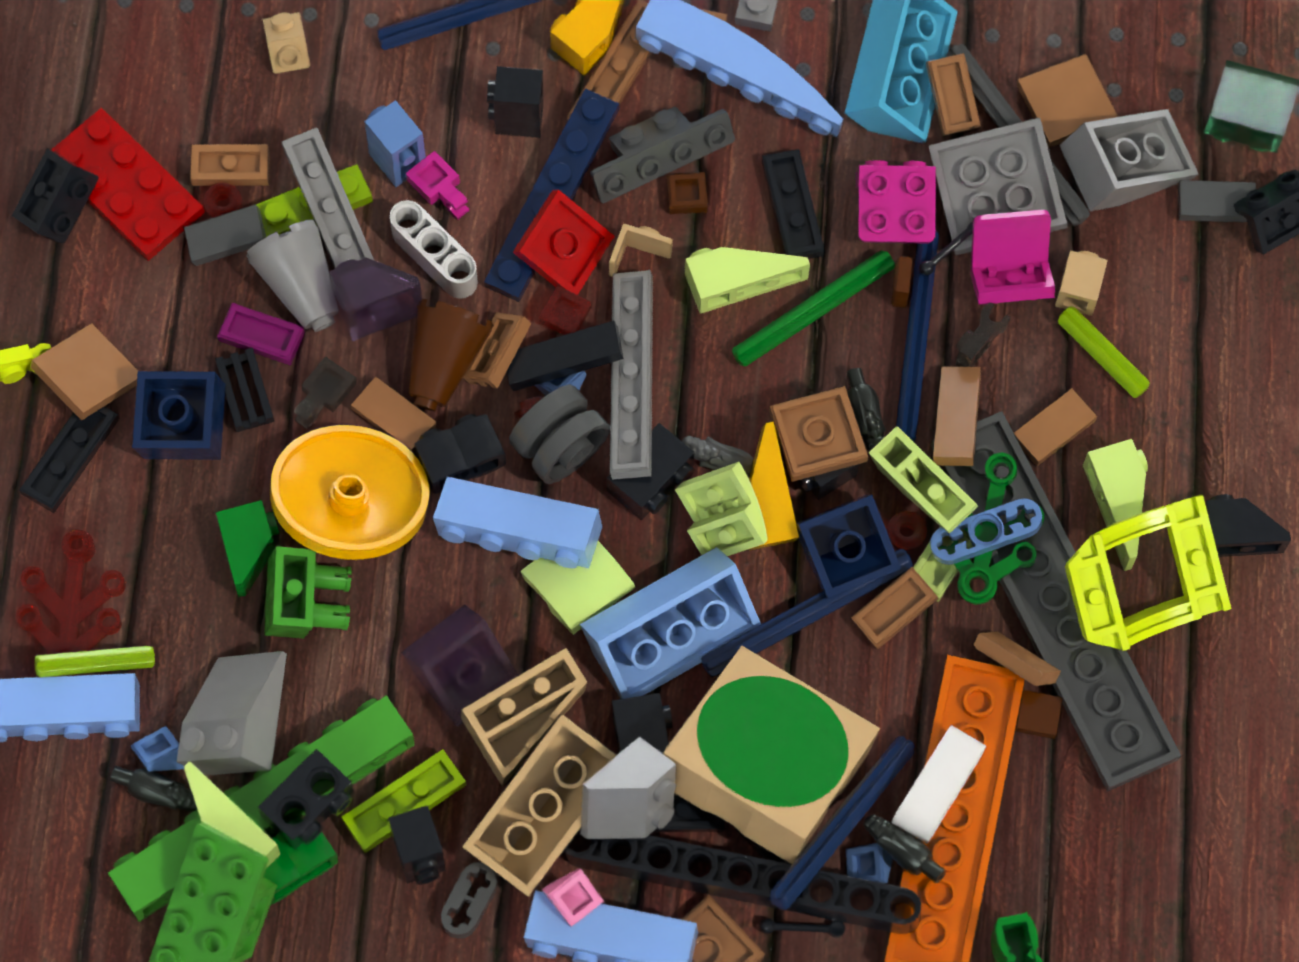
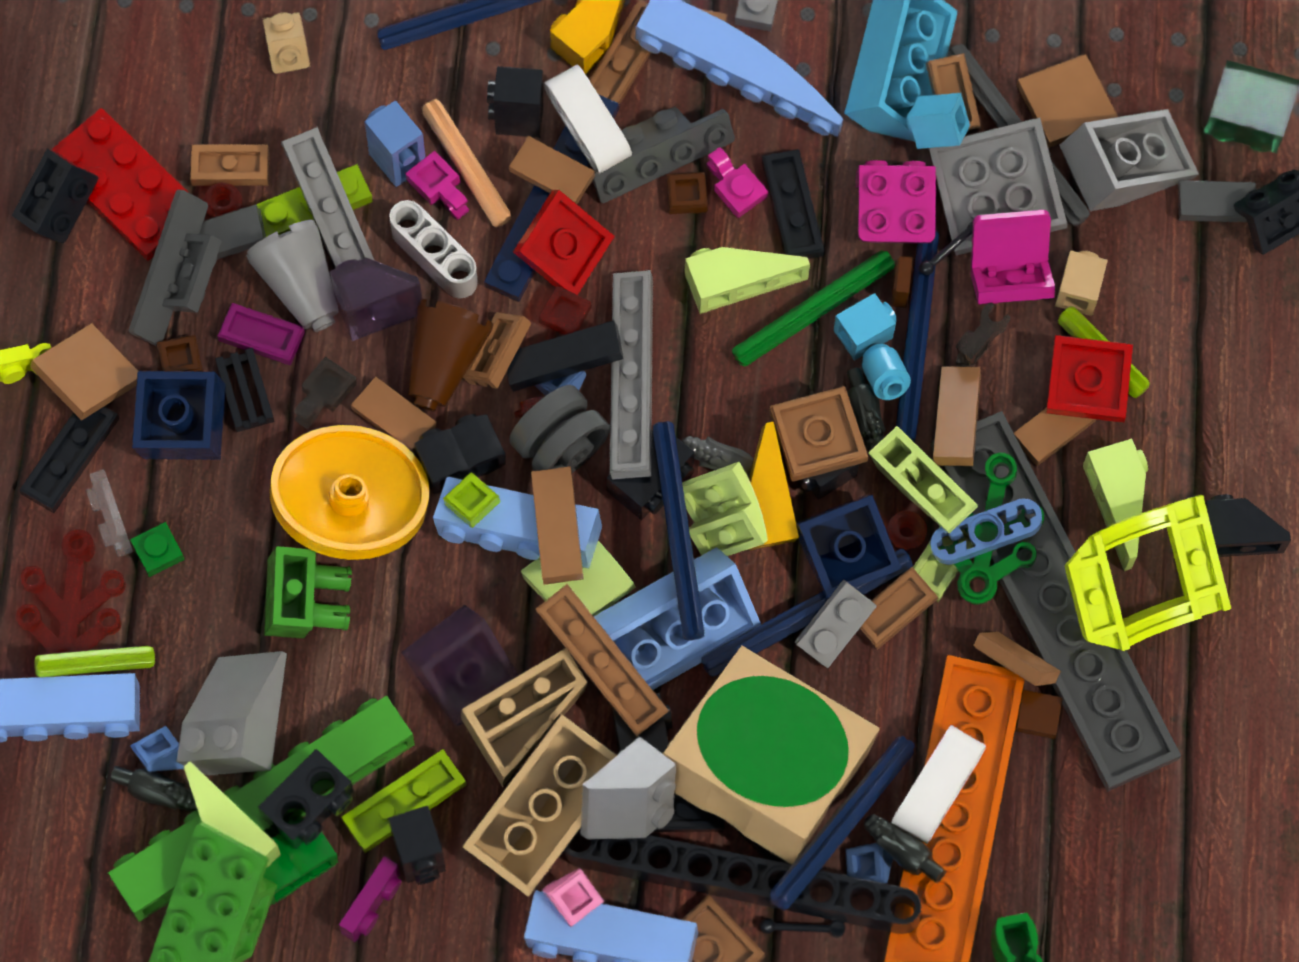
(103, 499): none -> clear plate
(157, 549): none -> green plate
(177, 270): none -> dark grey bracket
(180, 354): none -> reddish brown tile
(247, 541): green slope -> none
(380, 886): none -> magenta plate
(460, 896): dark grey beam -> none
(466, 163): none -> light nougat axle
(471, 500): none -> lime tile
(551, 170): none -> medium nougat tile
(557, 525): none -> medium nougat tile
(587, 119): none -> white beam
(602, 660): none -> medium nougat tile
(641, 238): tan bracket -> none
(678, 531): none -> dark blue axle
(737, 187): none -> dark pink plate
(835, 624): none -> light grey plate
(865, 325): none -> medium azure brick
(885, 372): none -> medium azure brick
(938, 120): none -> medium azure brick
(1089, 378): none -> red plate

